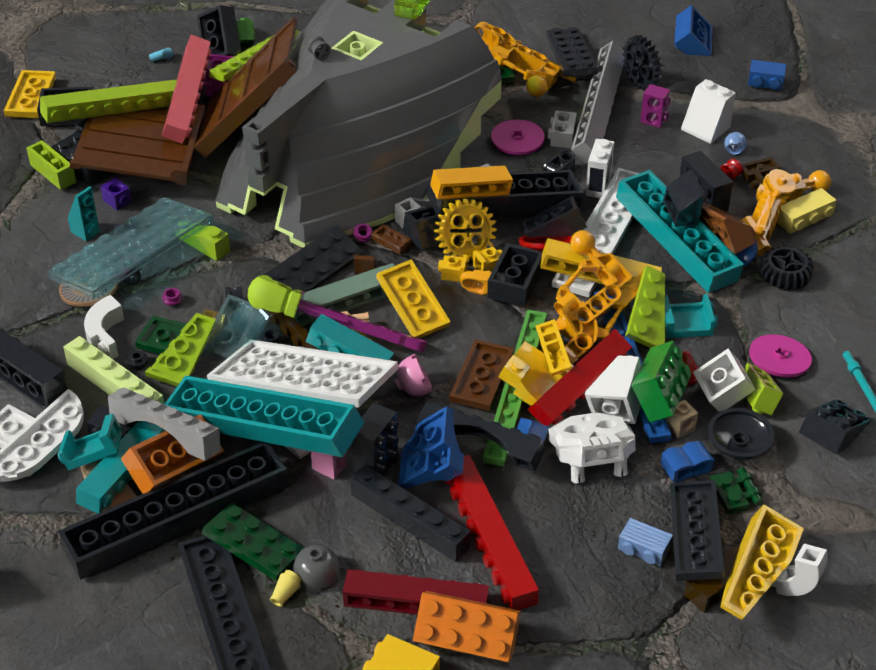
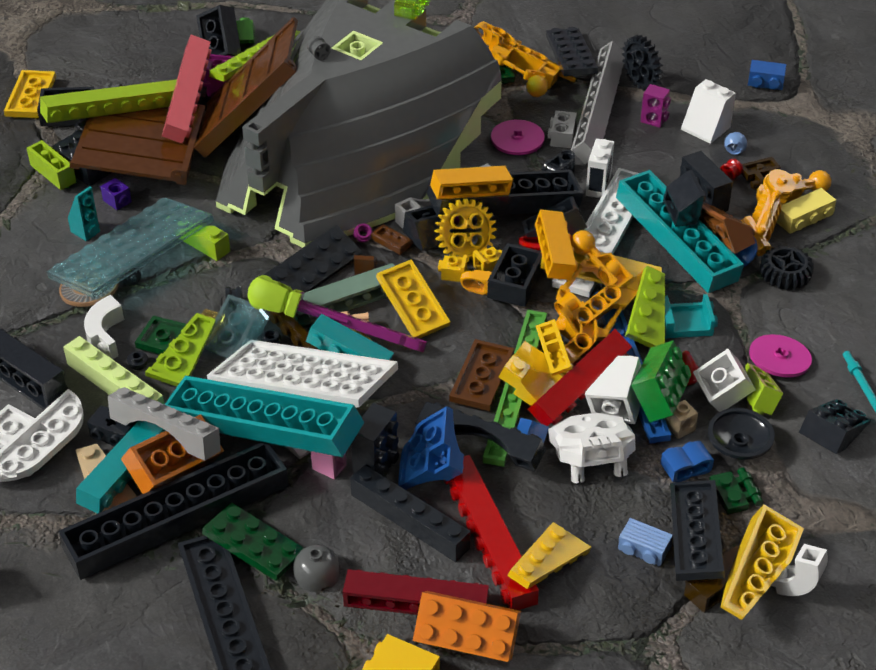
(91, 447): teal panel -> none
(166, 54): medium azure arm -> none
(172, 296): magenta plate -> none
(286, 586): light yellow cone -> none
(413, 377): bright pink cylinder -> none
(548, 555): none -> yellow wing
(555, 245): none -> light orange brick
(693, 33): blue slope -> none

